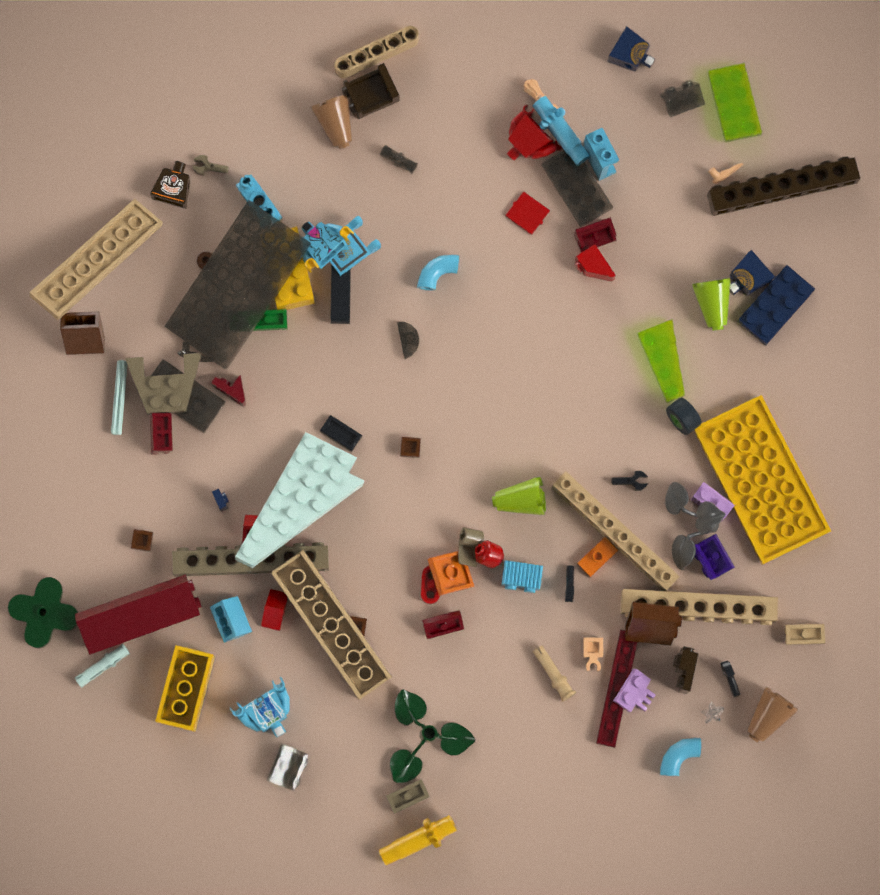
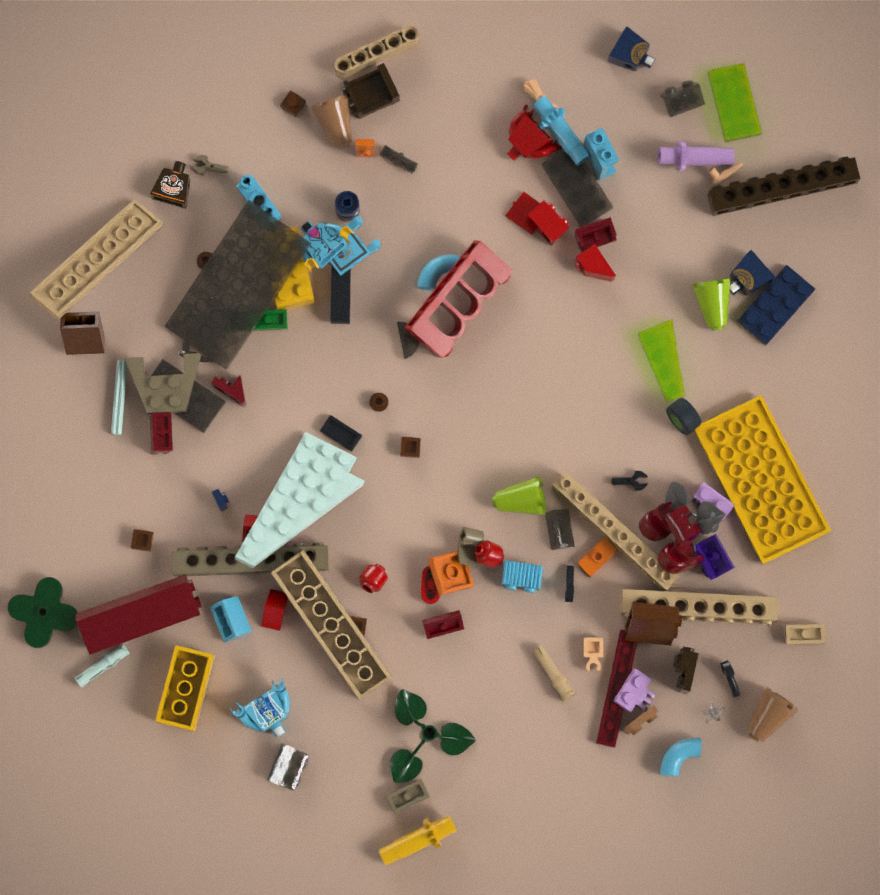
(293, 103): none -> reddish brown plate
(347, 205): none -> dark blue wheel
(365, 147): none -> orange plate
(373, 578): none -> red head
(378, 408): none -> reddish brown plate
(496, 274): none -> fence
(548, 222): none -> red brick
(559, 529): none -> clear smoke slope
(634, 727): none -> medium nougat plate
(659, 523): none -> dark red piece
(694, 156): none -> lavender gear

